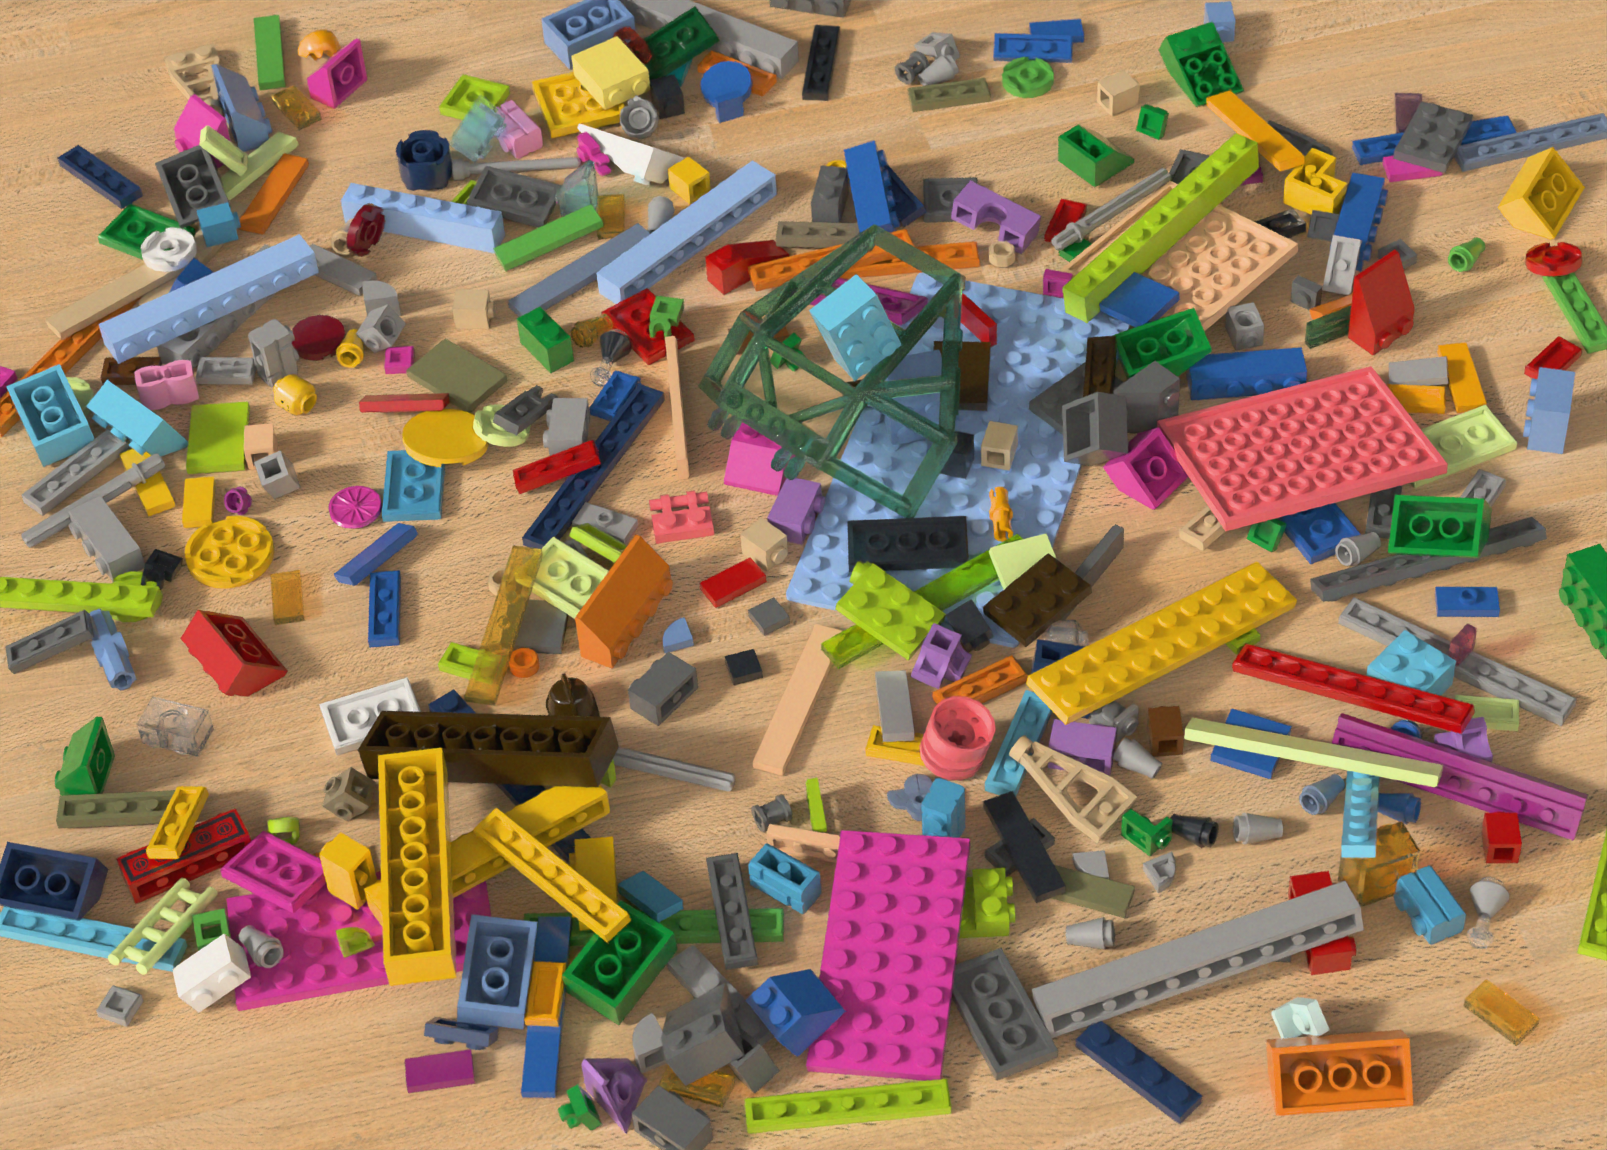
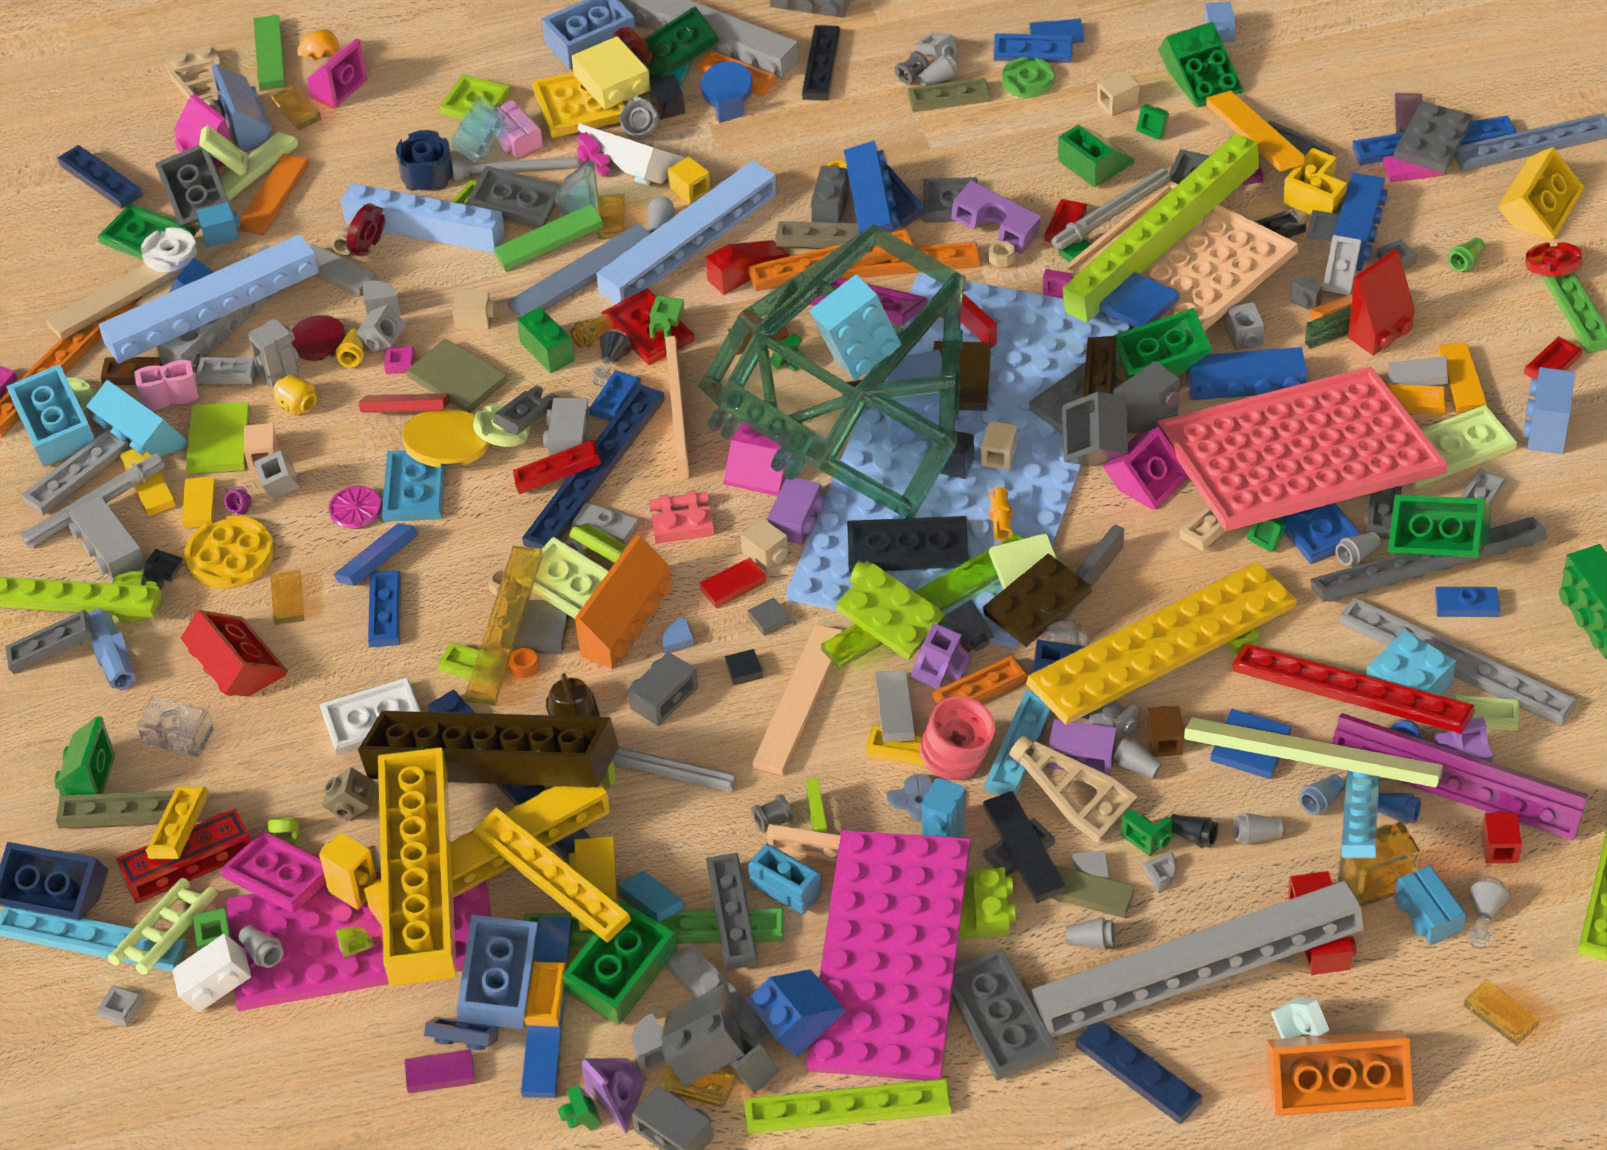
(1463, 644): clear pink tile -> none

